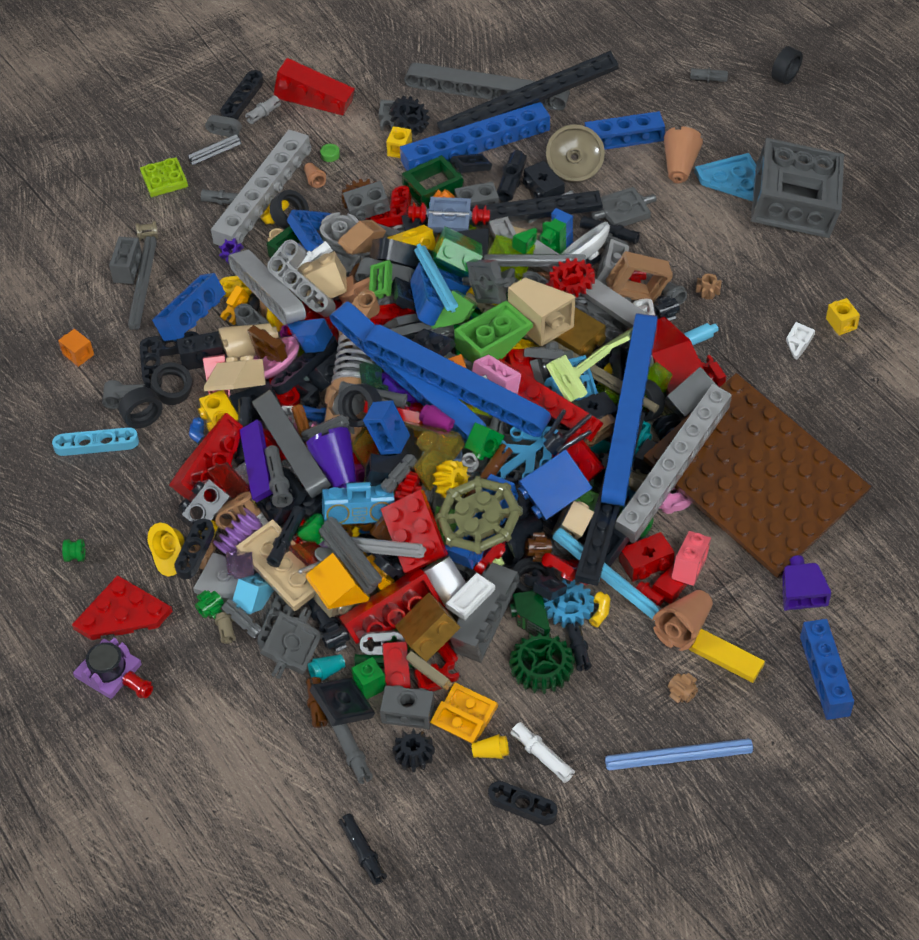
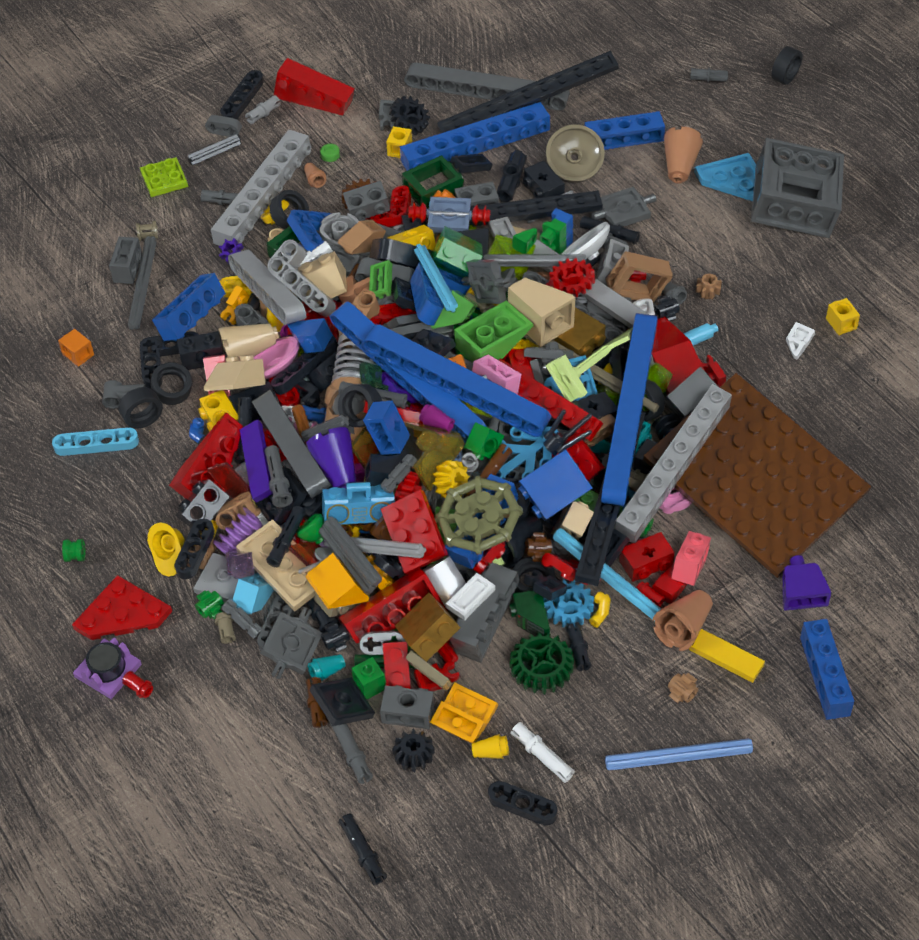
(267, 345): reddish brown wing -> none

